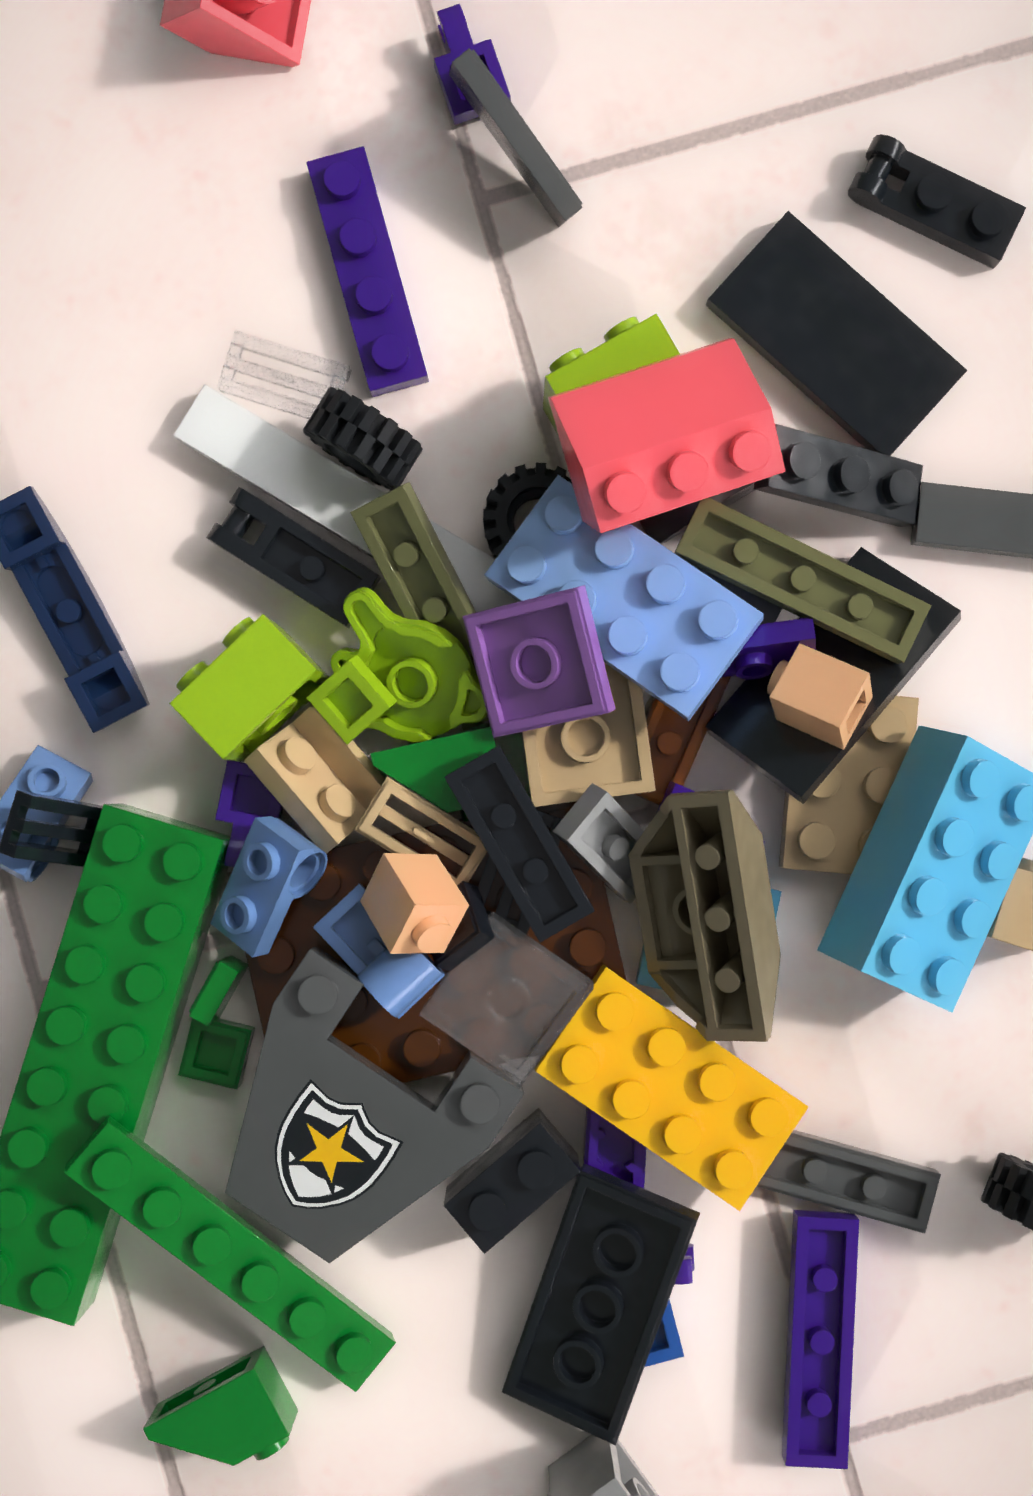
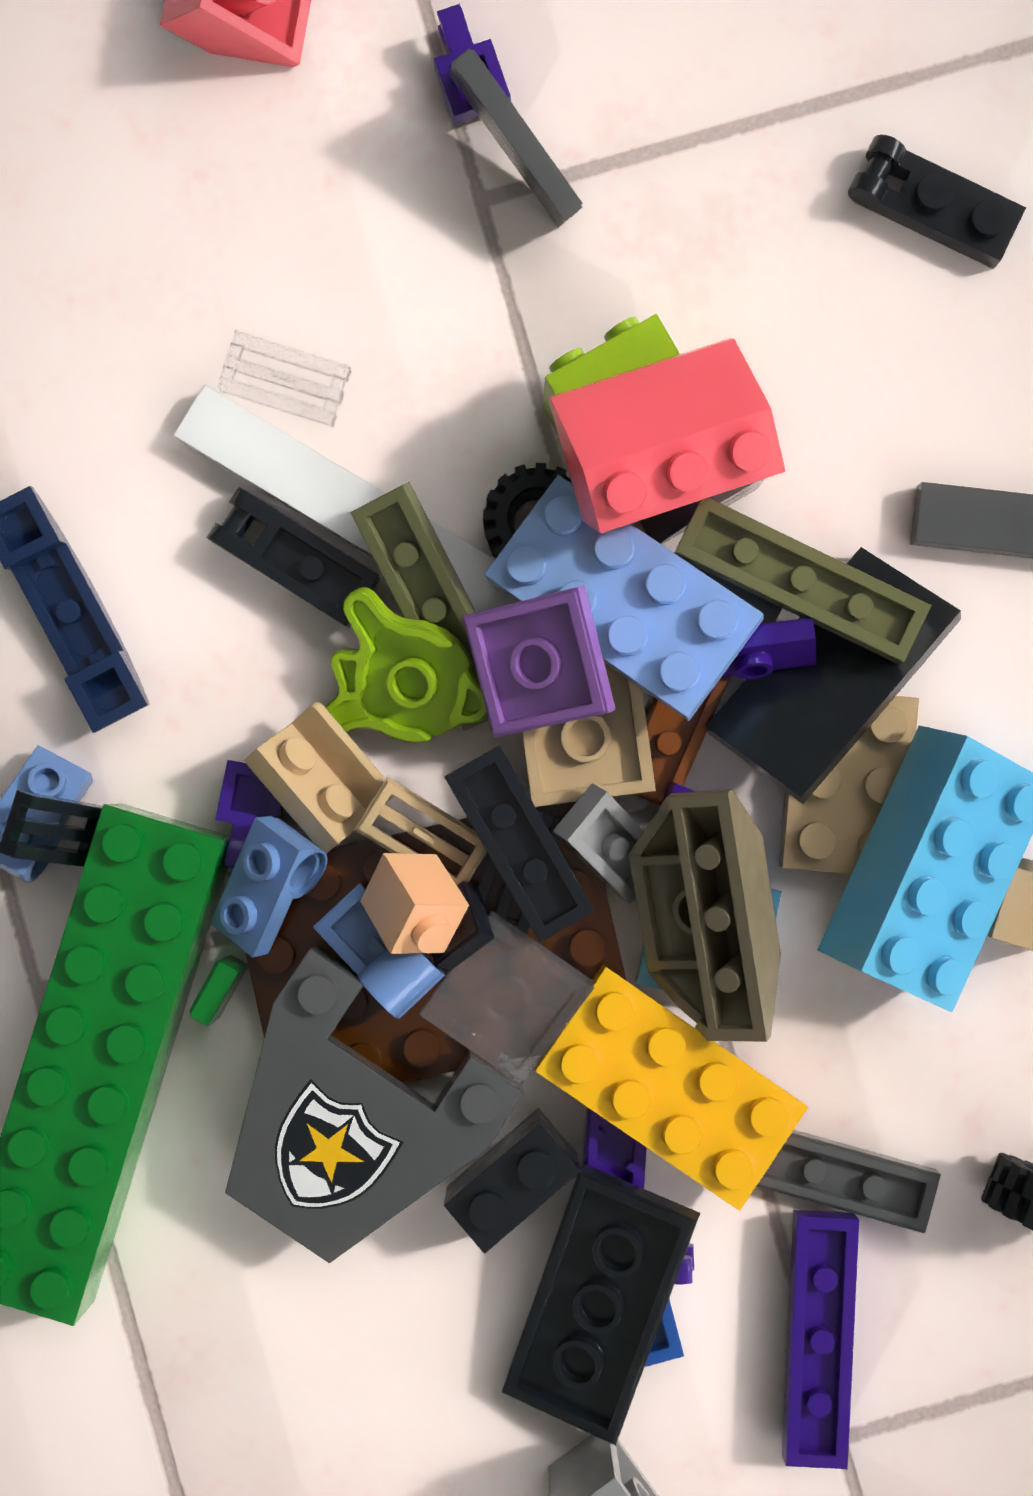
(217, 1052): green tile -> none
(228, 1413): green slope -> none
(229, 1253): green plate -> none
(247, 688): lime brick -> none
(351, 699): lime plate -> none
(362, 438): black tyre -> none
(367, 271): dark purple plate -> none
(426, 764): green slope -> none
(820, 695): light nougat brick -> none
(835, 336): black tile -> none
(845, 478): black plate -> none

